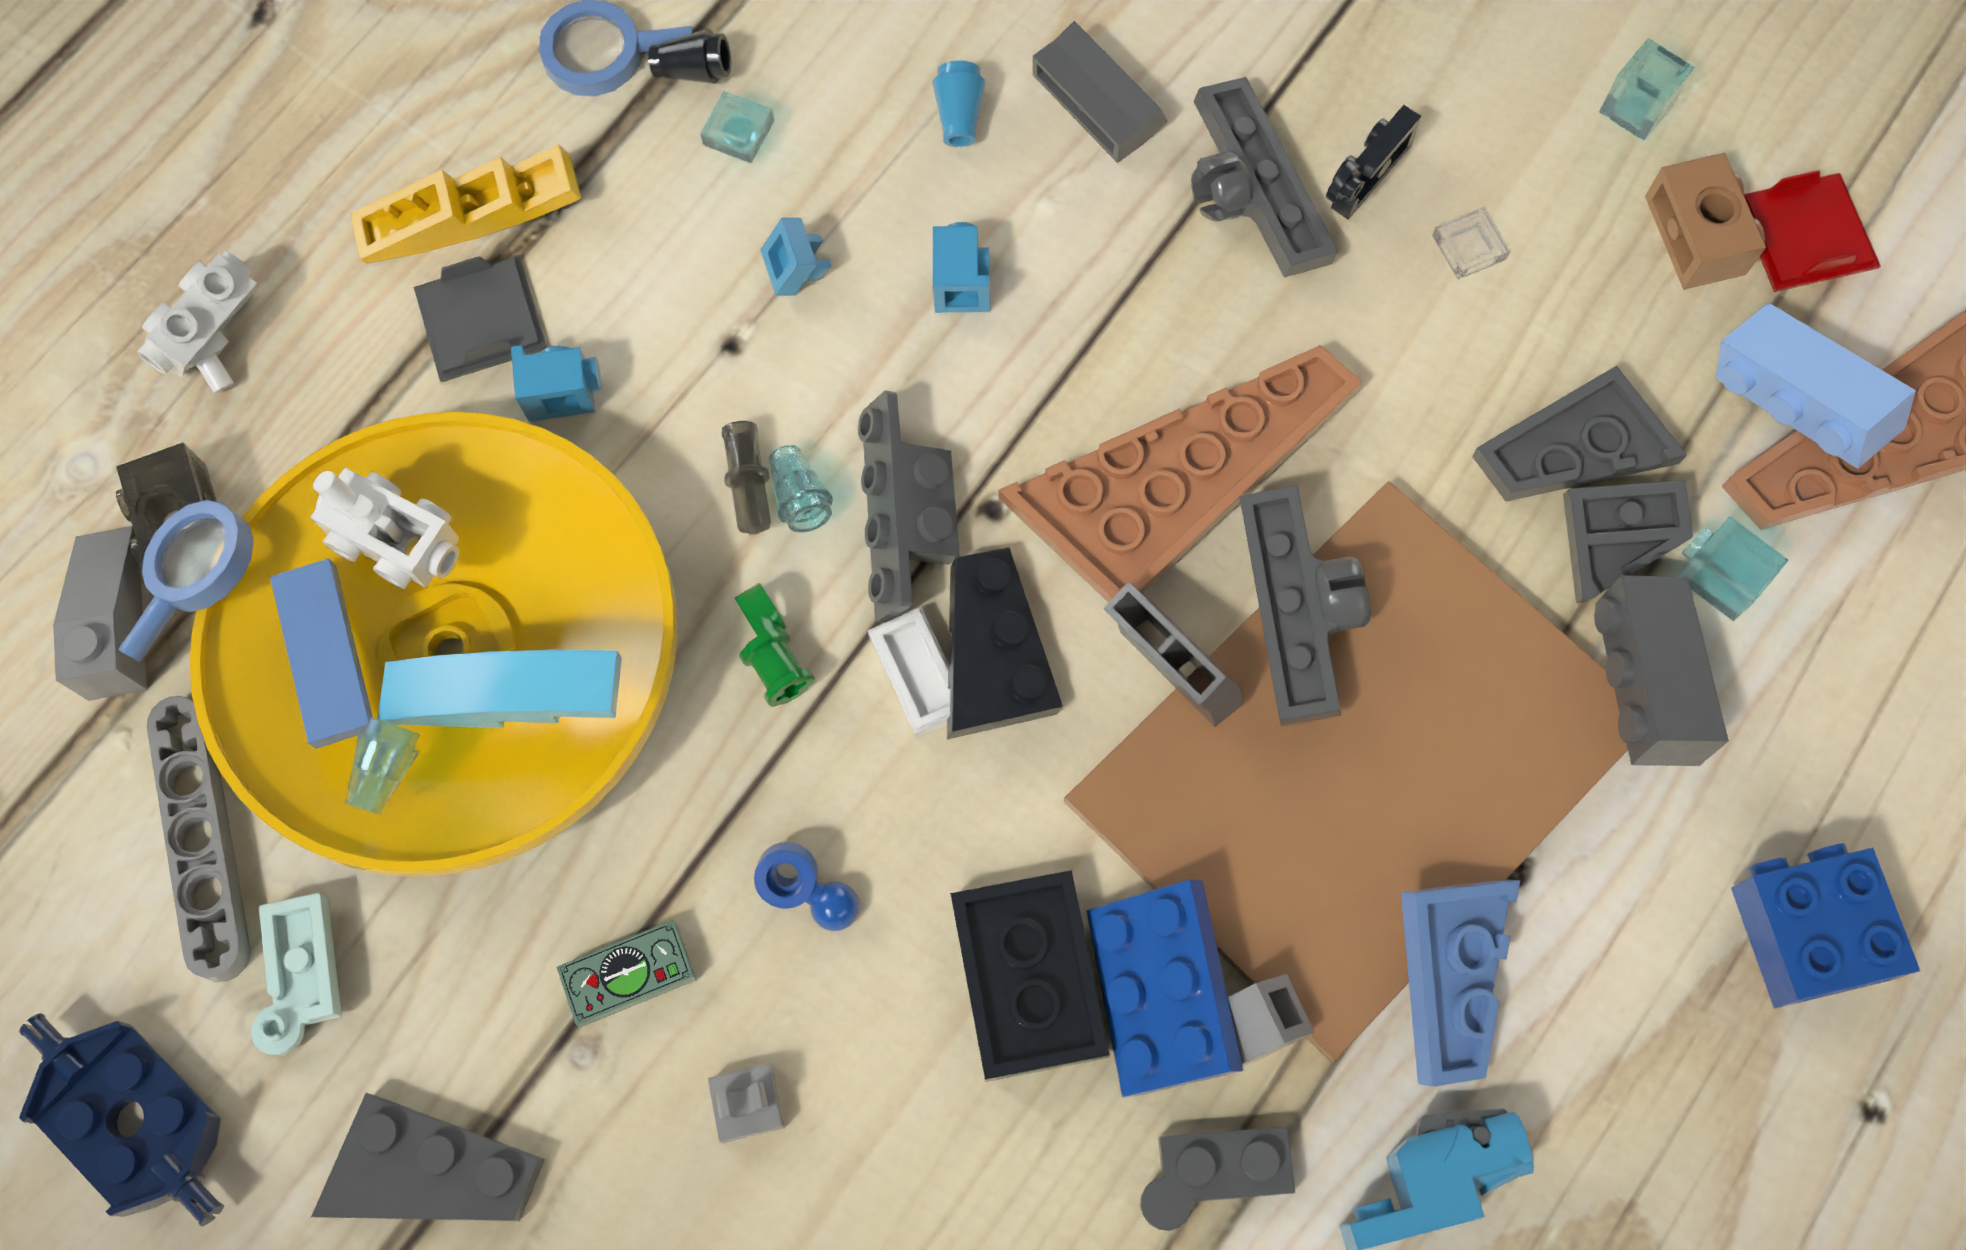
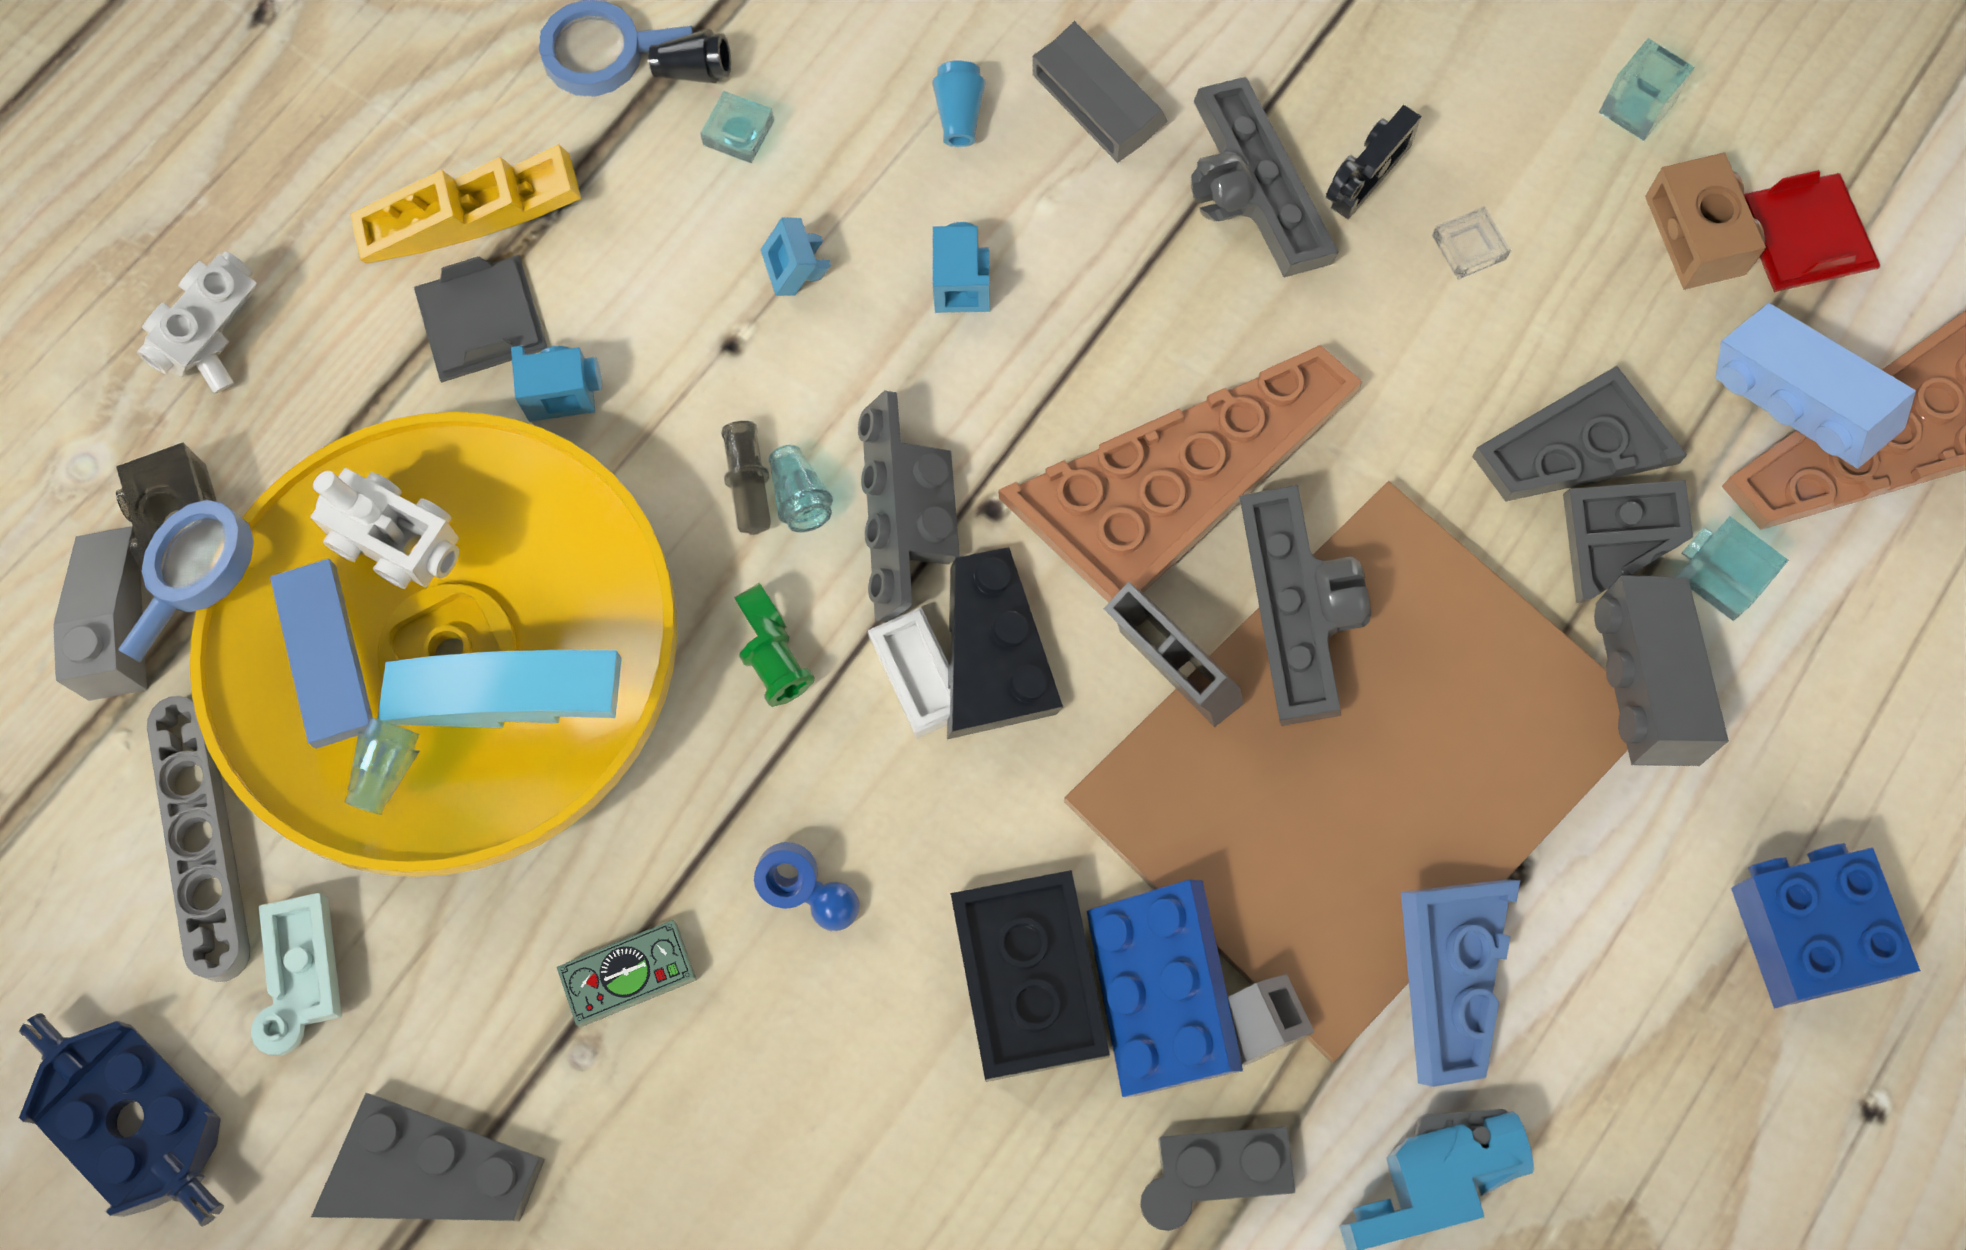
(746, 1103): light grey tile -> none

